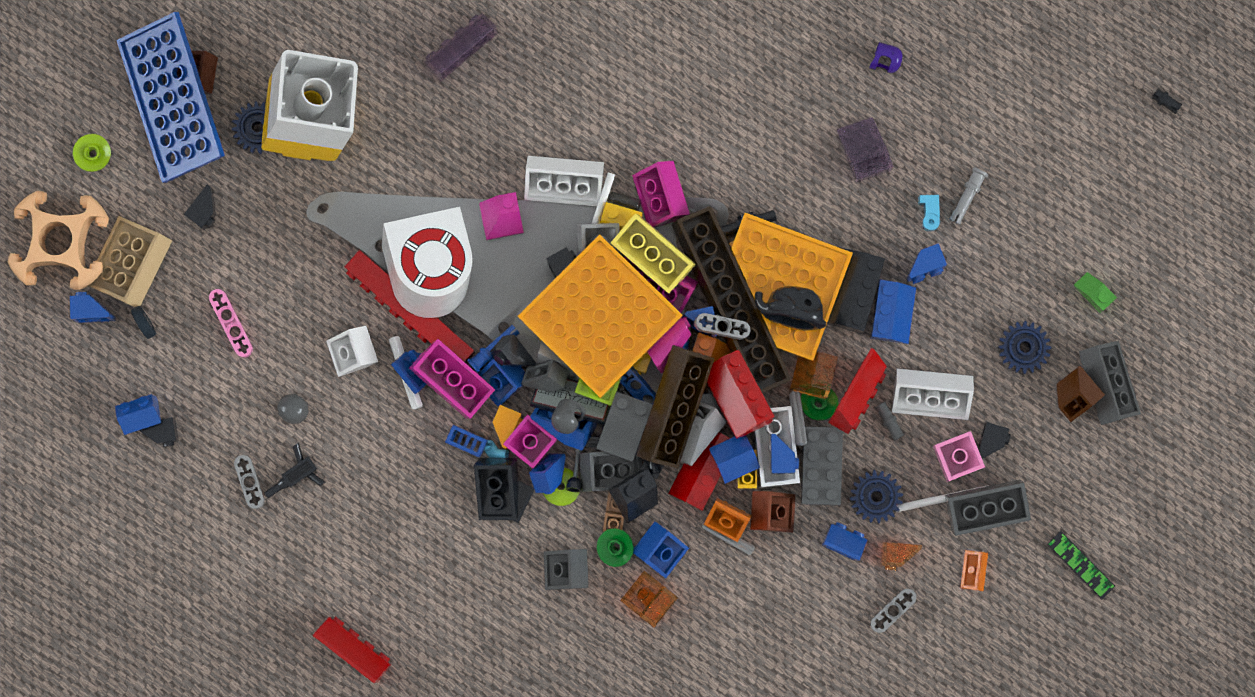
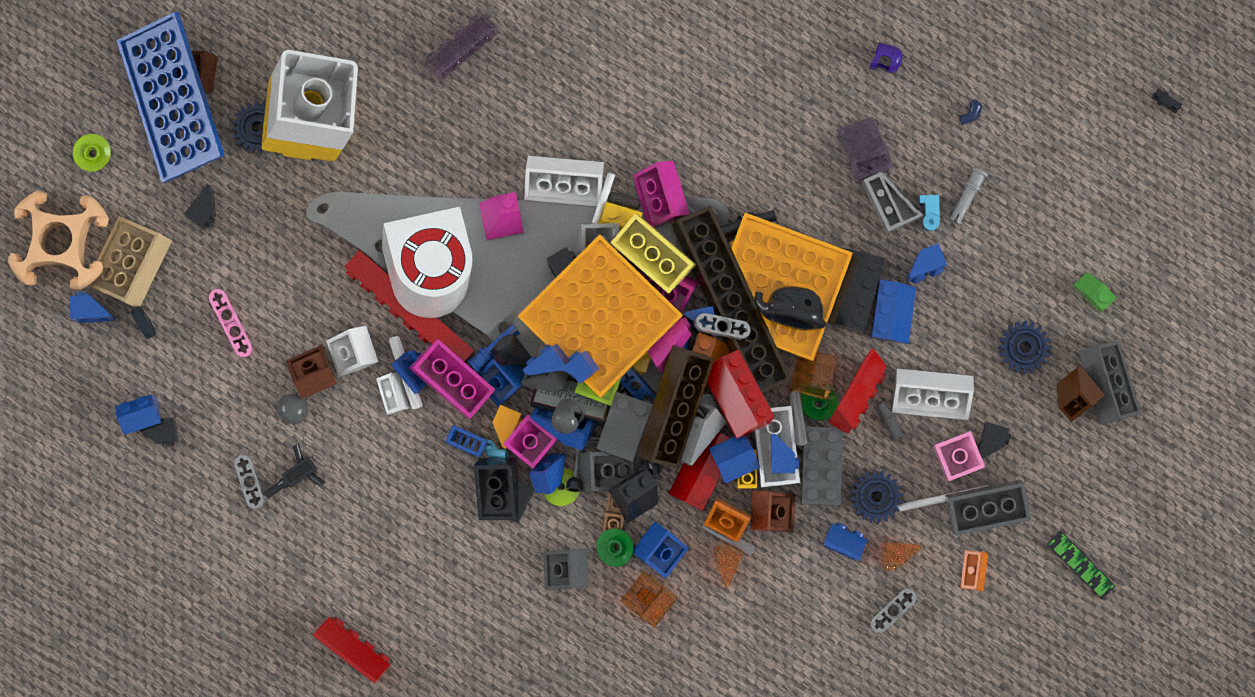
(311, 372): none -> copper slope
(392, 393): none -> white slope
(554, 359): none -> blue arch
(727, 561): none -> clear orange slope
(889, 204): none -> light grey wedge
(973, 114): none -> dark blue arm

